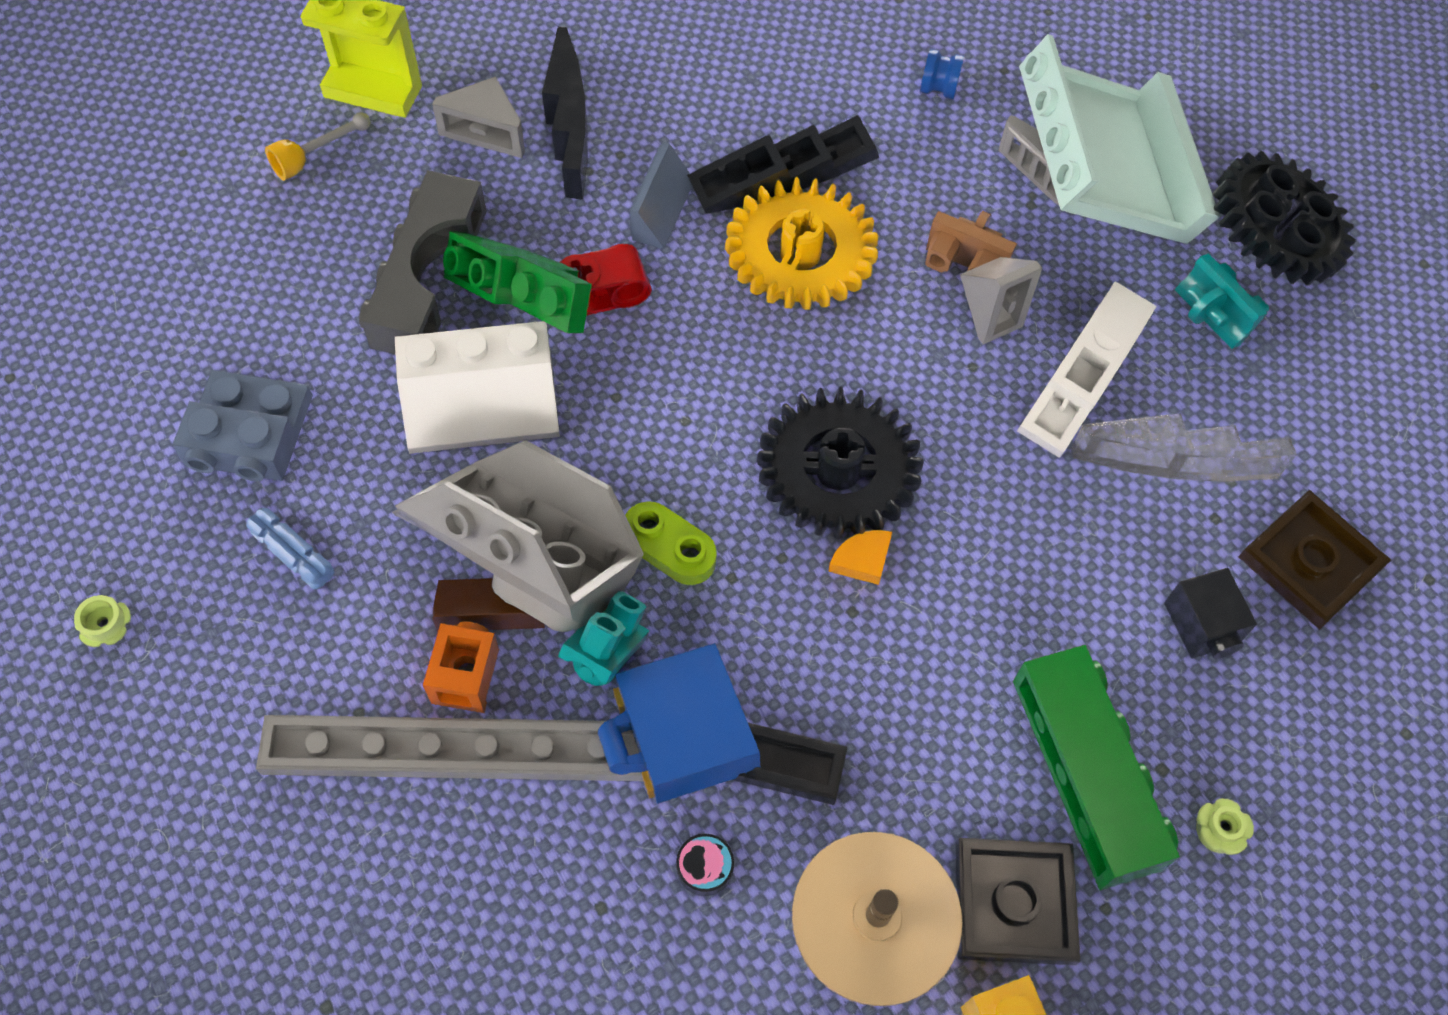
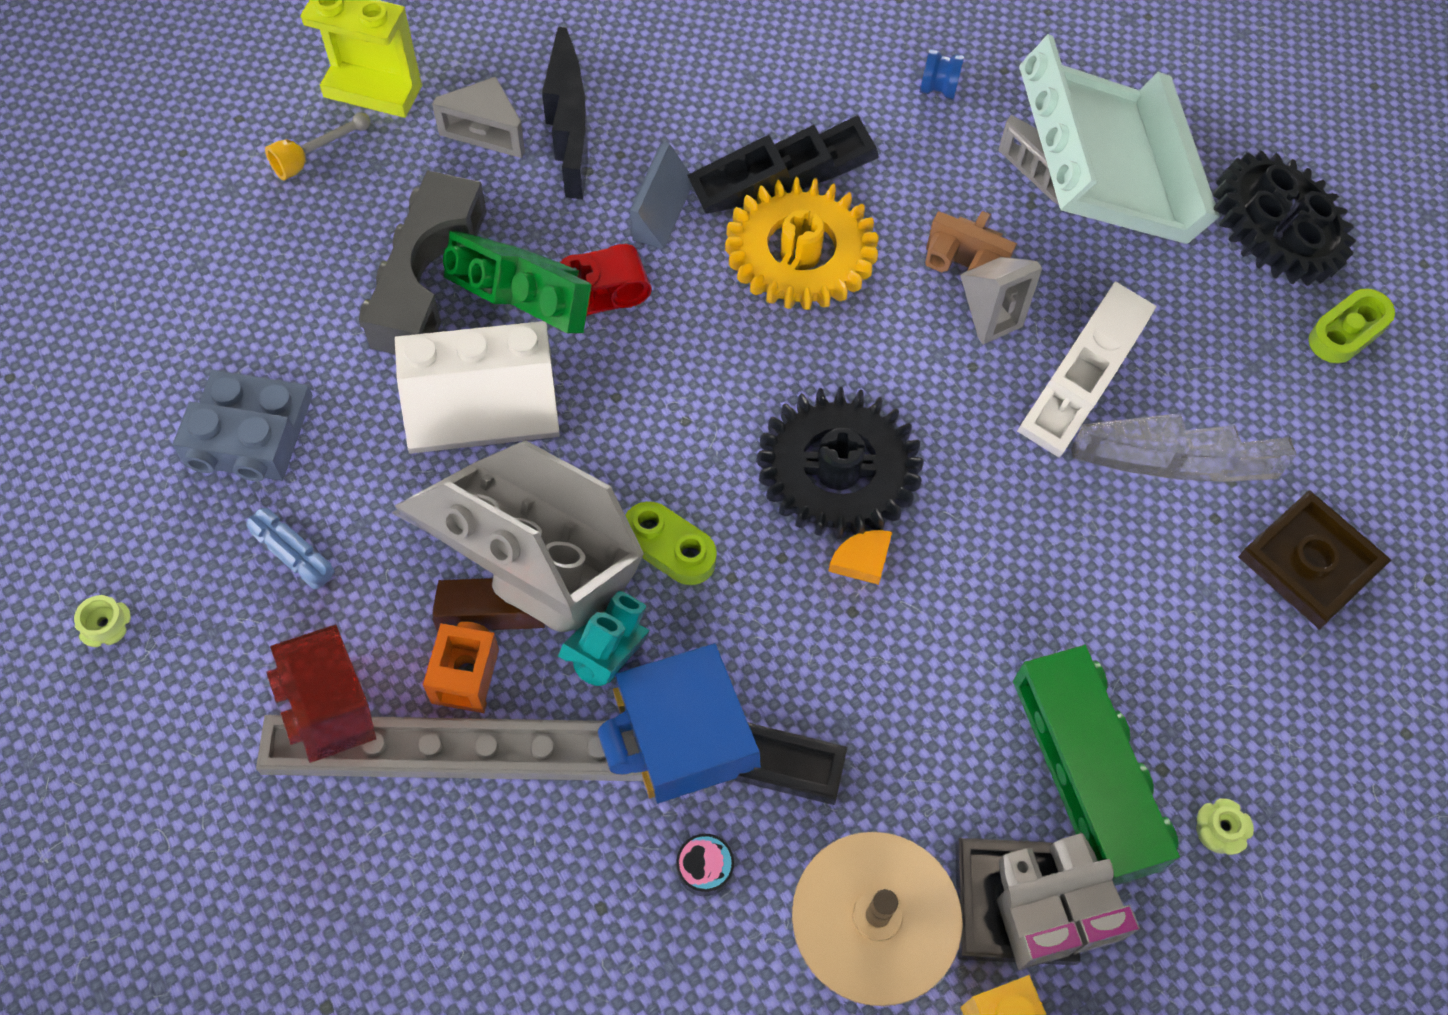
(322, 693): none -> clear red brick
(1063, 910): none -> light grey hips
(1210, 614): black brick -> none
(1220, 301): teal hips -> none
(1343, 329): none -> lime plate

